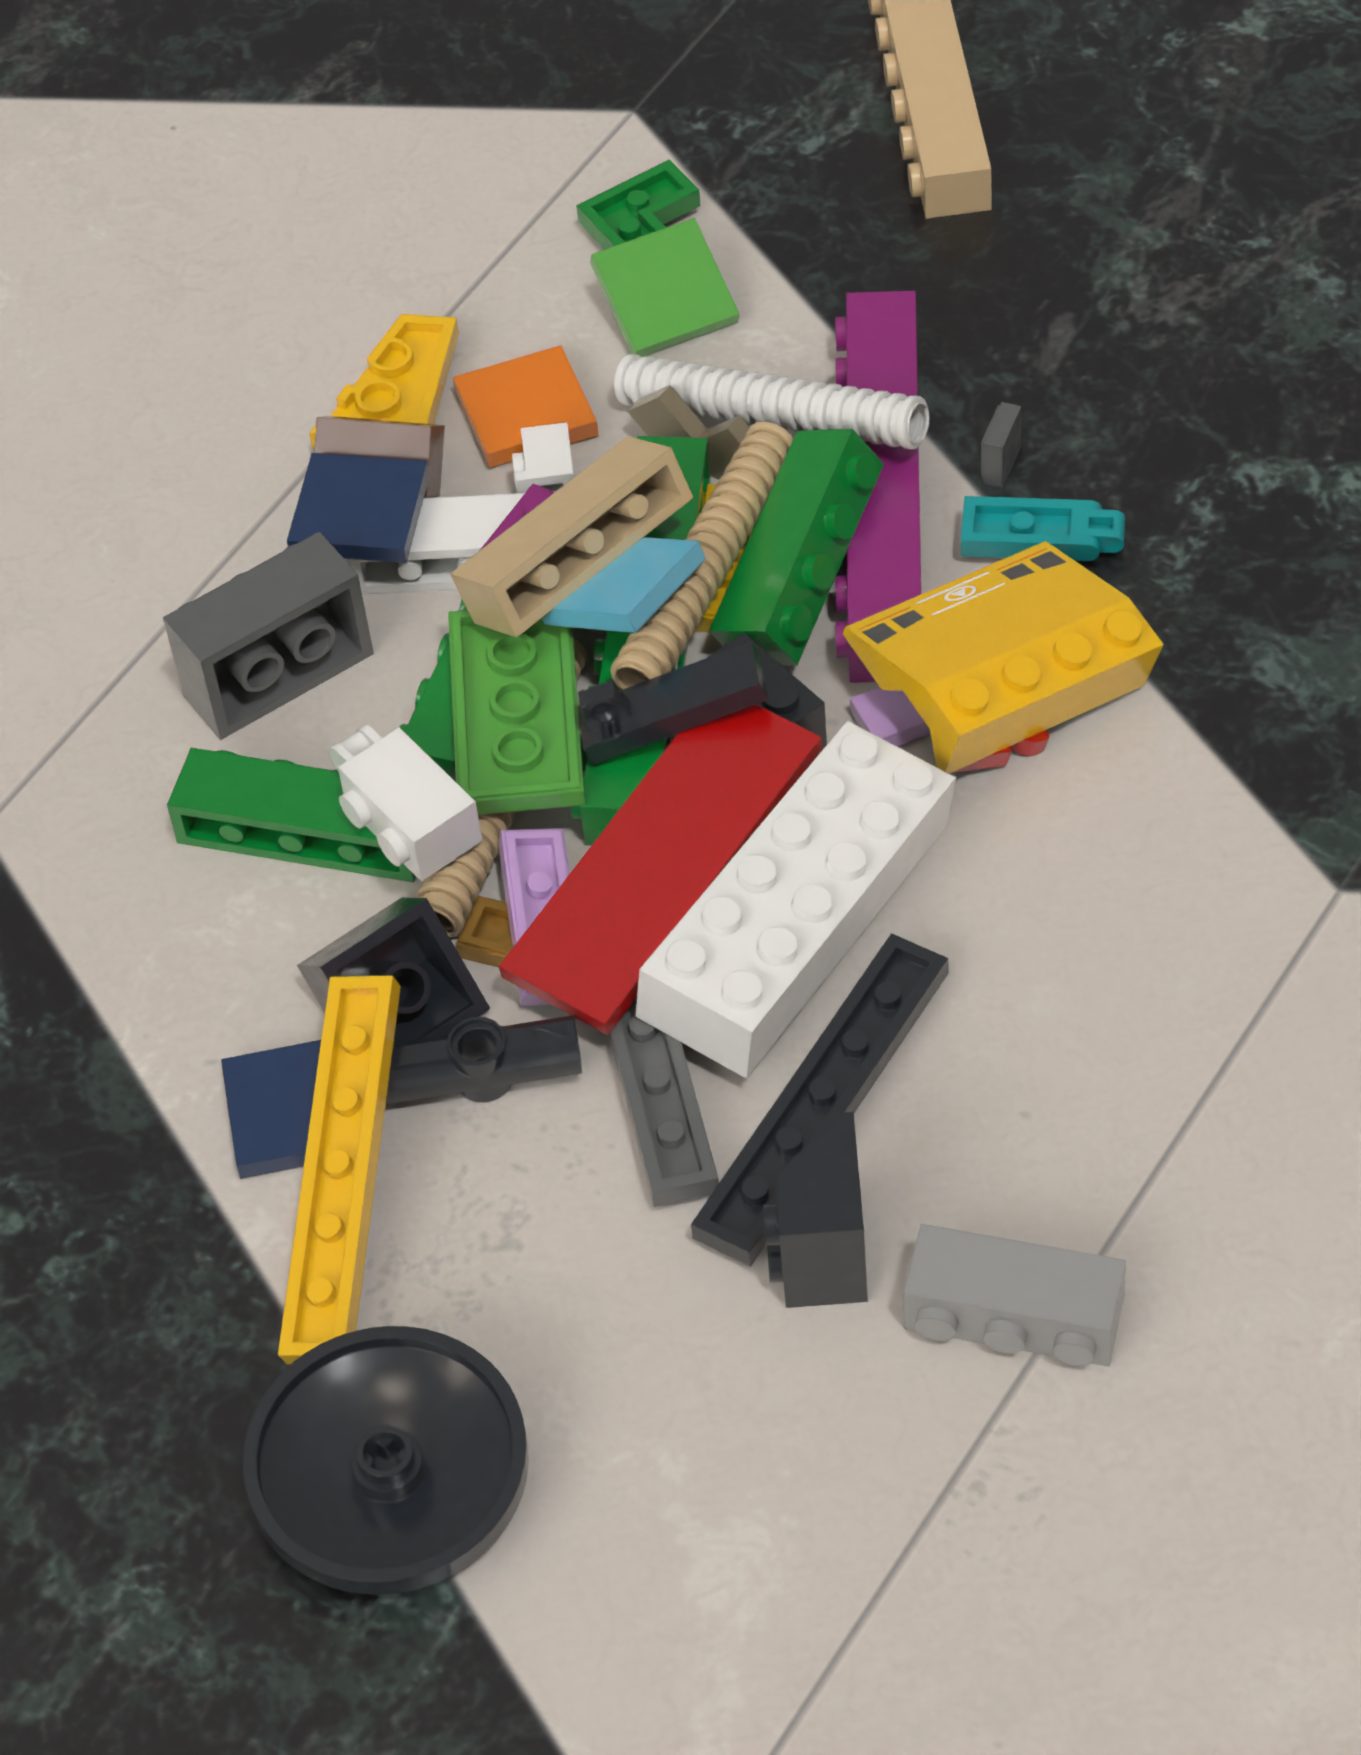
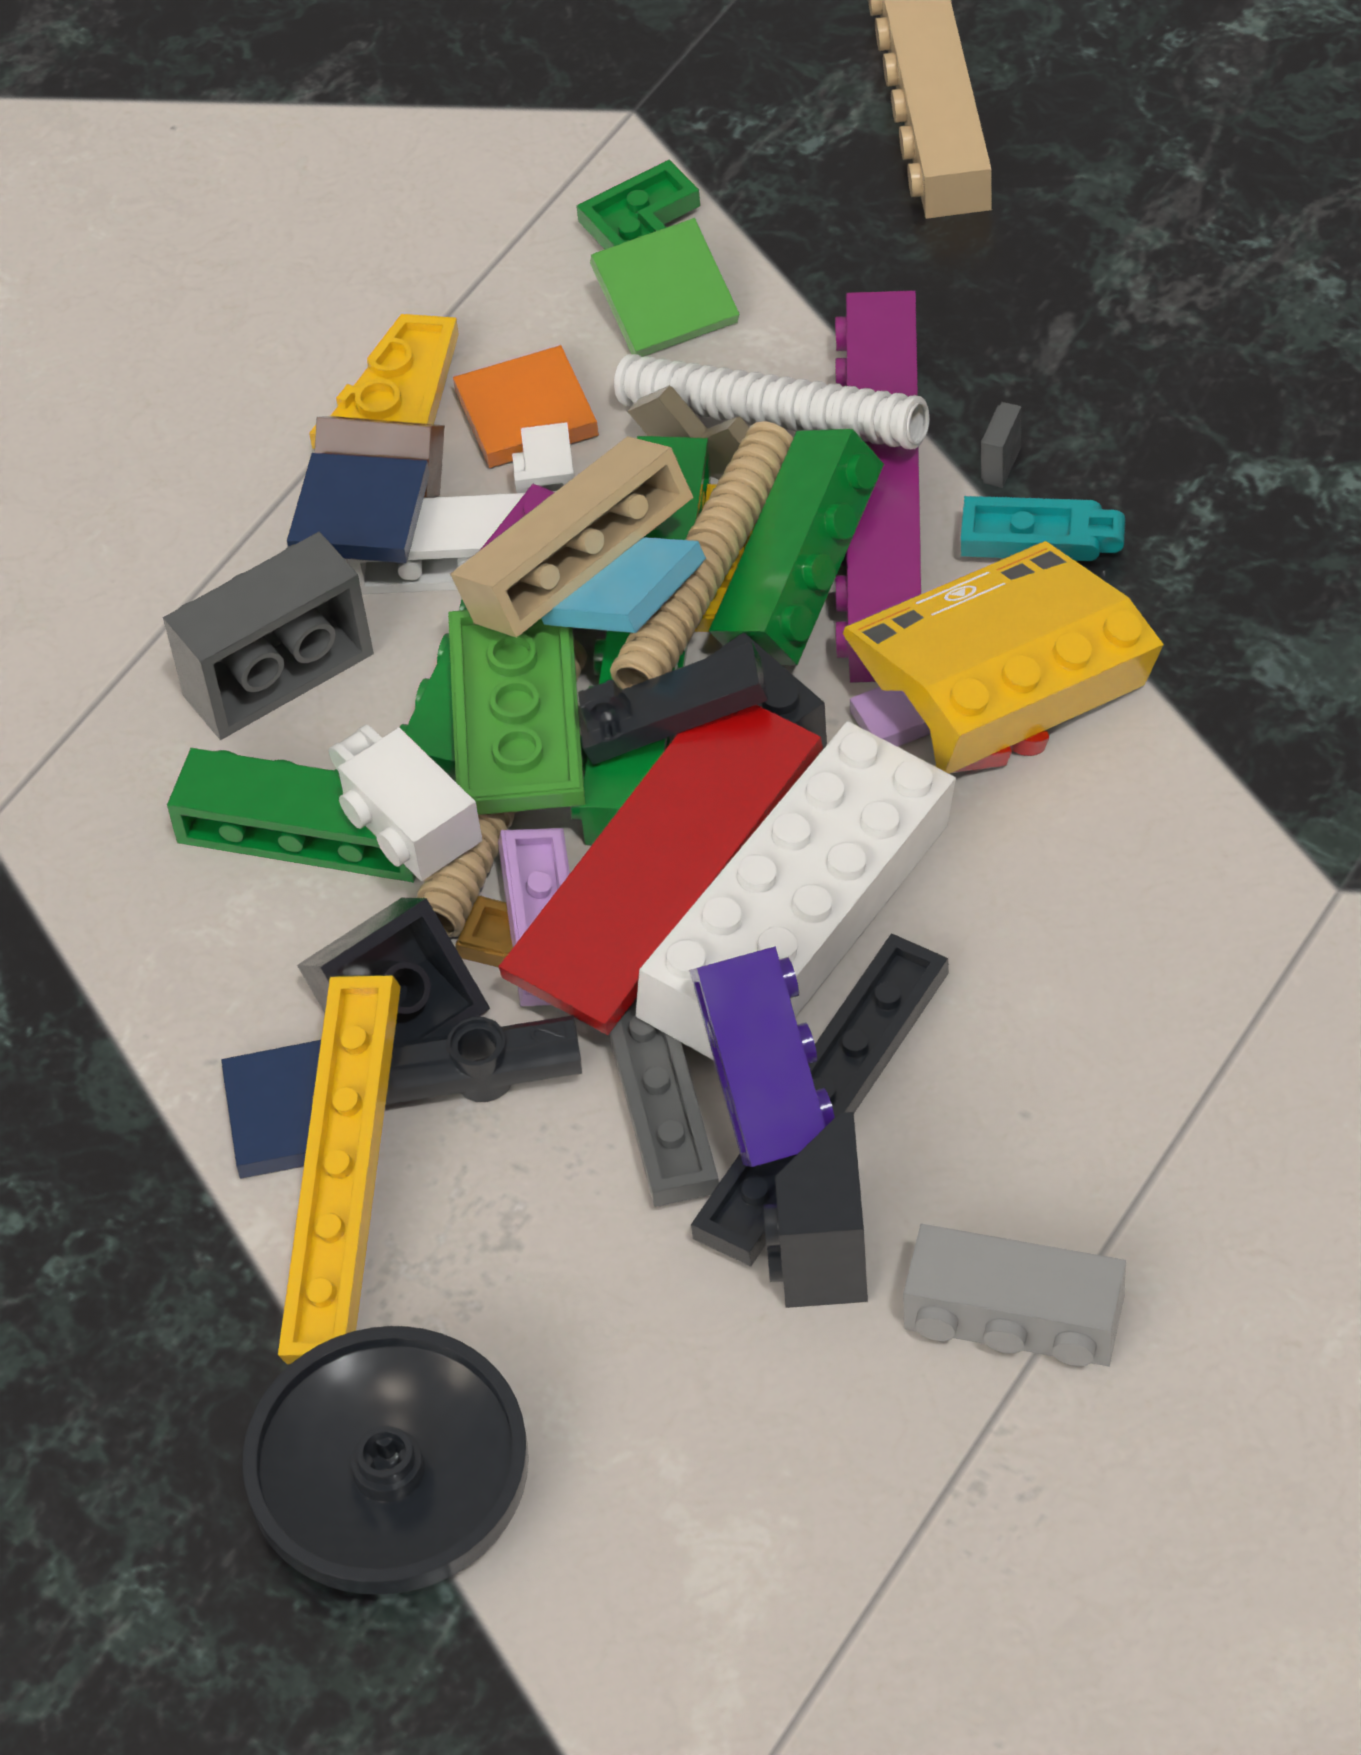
(762, 1054): none -> dark purple brick

